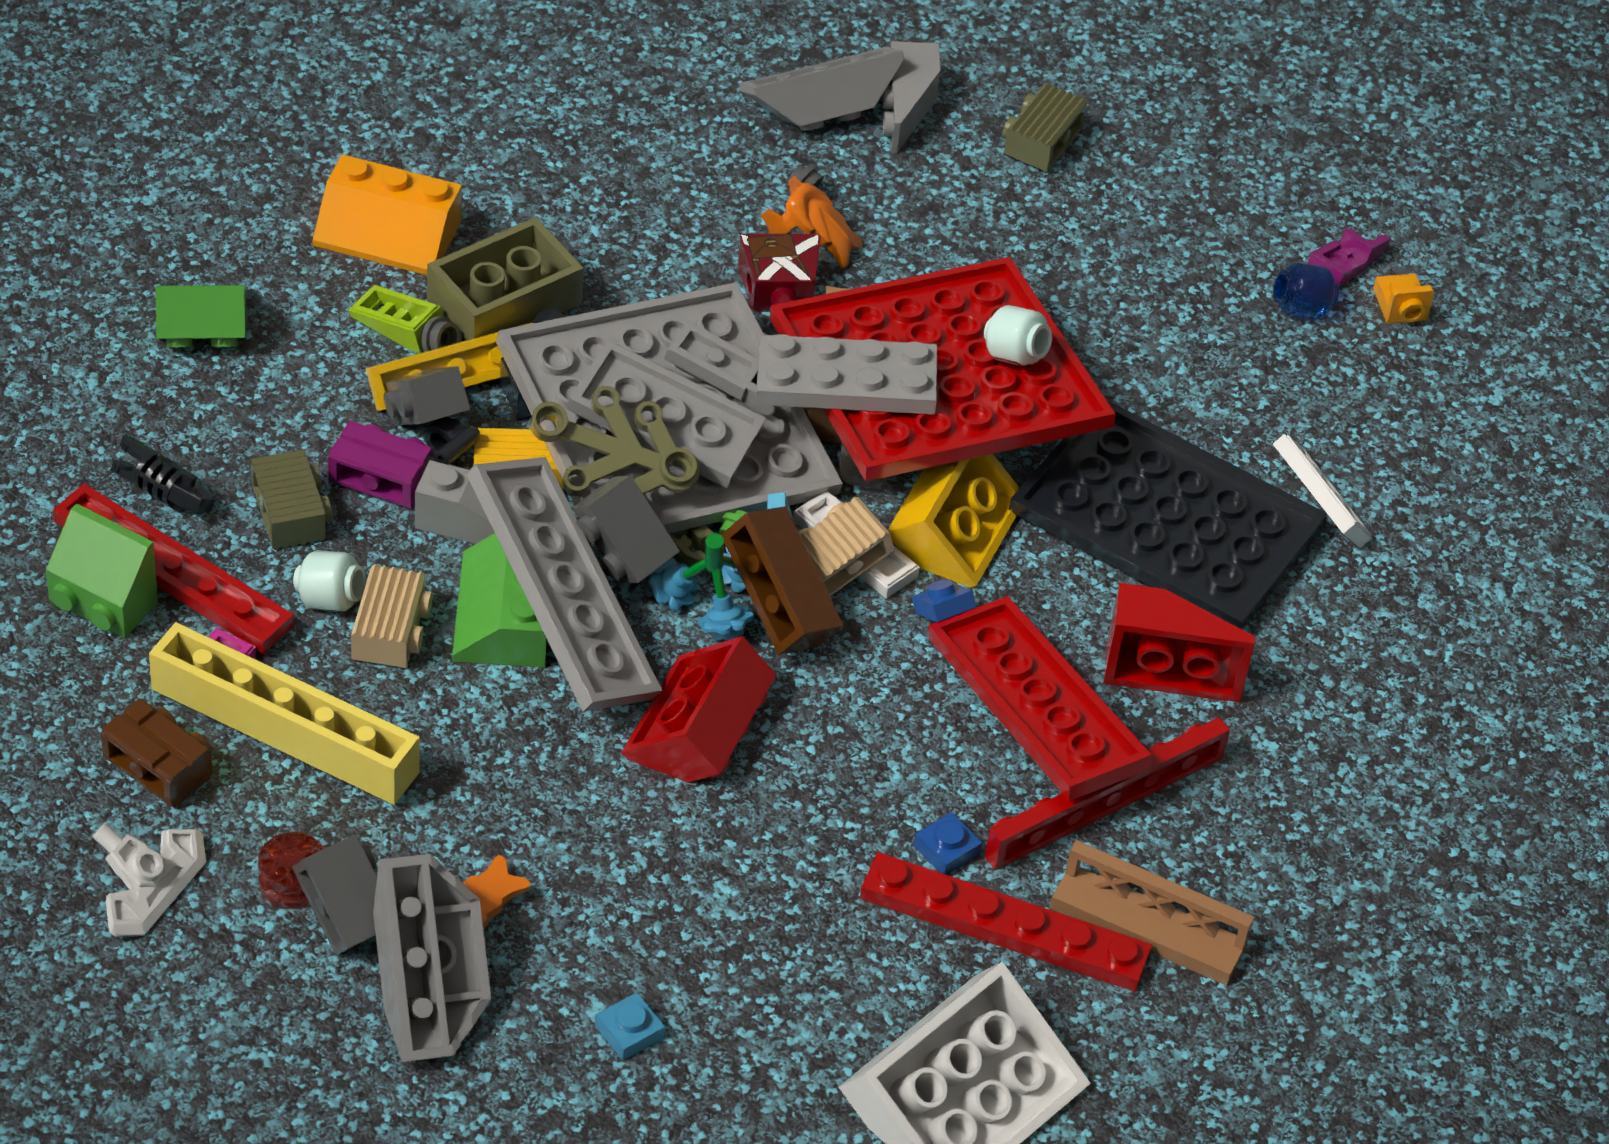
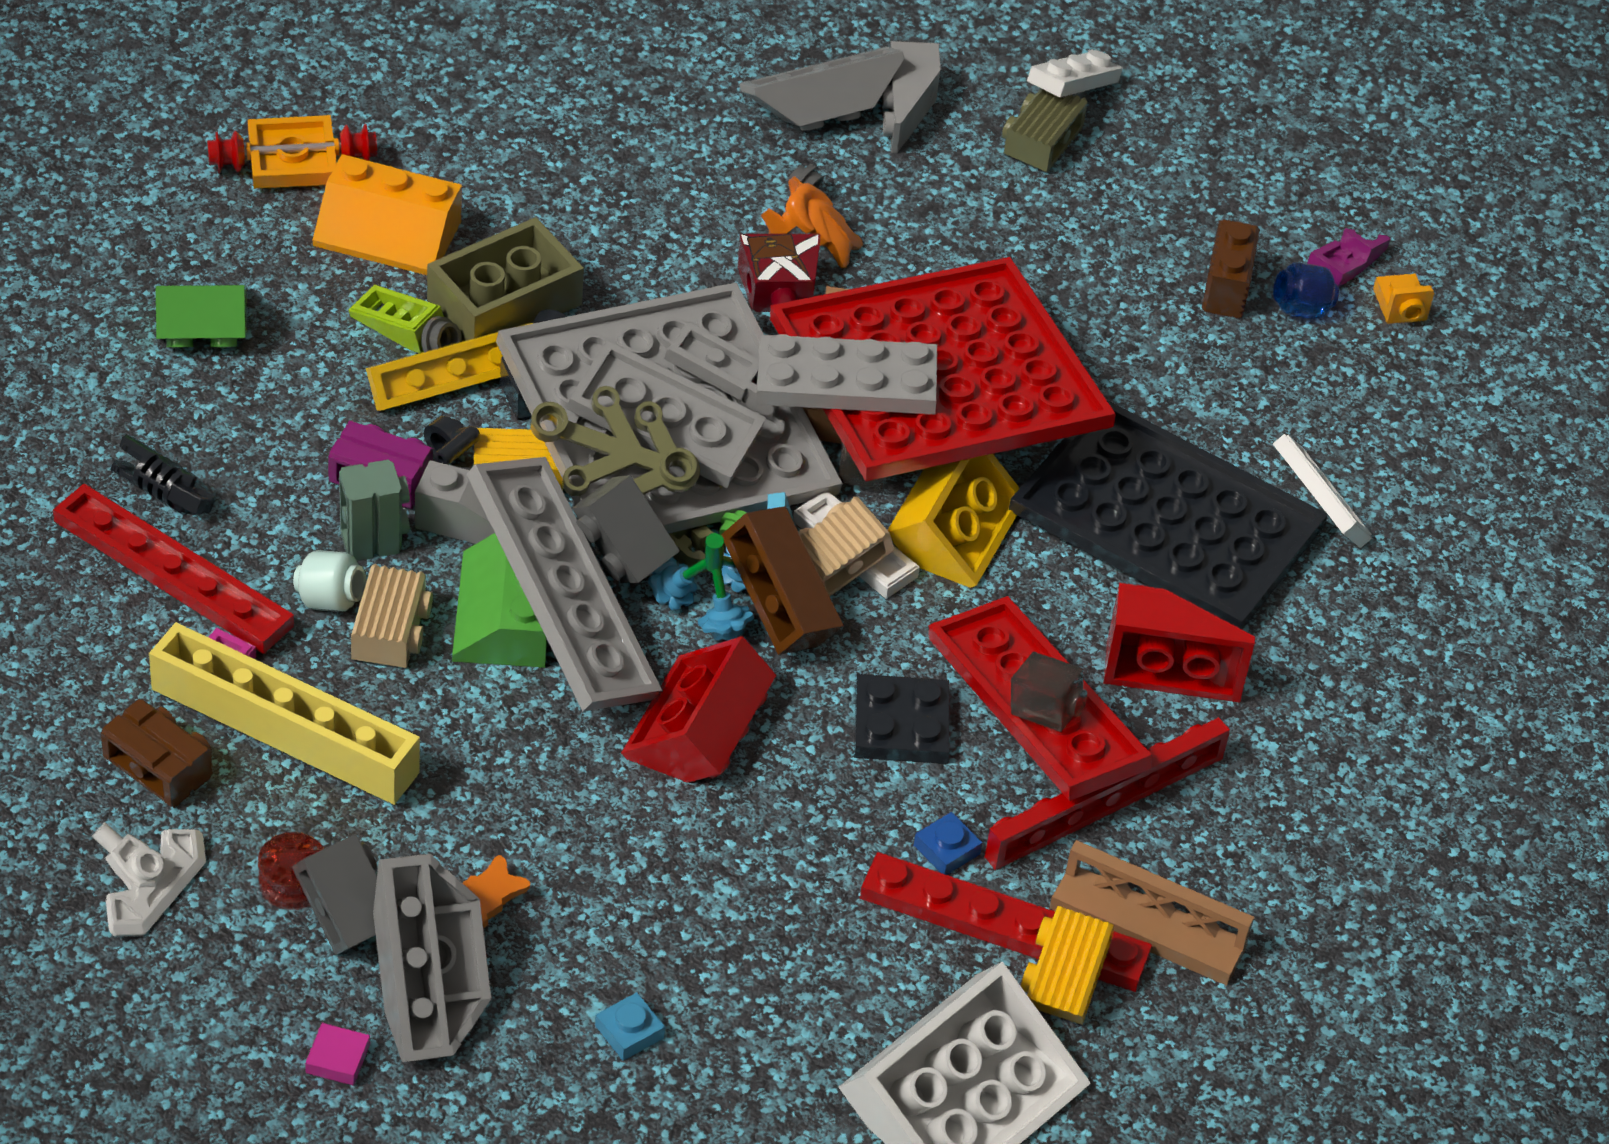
(102, 572): bright green slope -> none
(290, 150): none -> light orange plate
(290, 498): olive brick -> none
(337, 1054): none -> dark pink tile
(373, 509): none -> sand green brick
(426, 396): dark grey brick -> none
(901, 719): none -> black plate
(943, 600): blue plate -> none
(1017, 336): light aqua head -> none
(1048, 691): none -> clear smoke brick
(1068, 964): none -> yellow brick
(1075, 73): none -> white plate
(1230, 268): none -> reddish brown brick

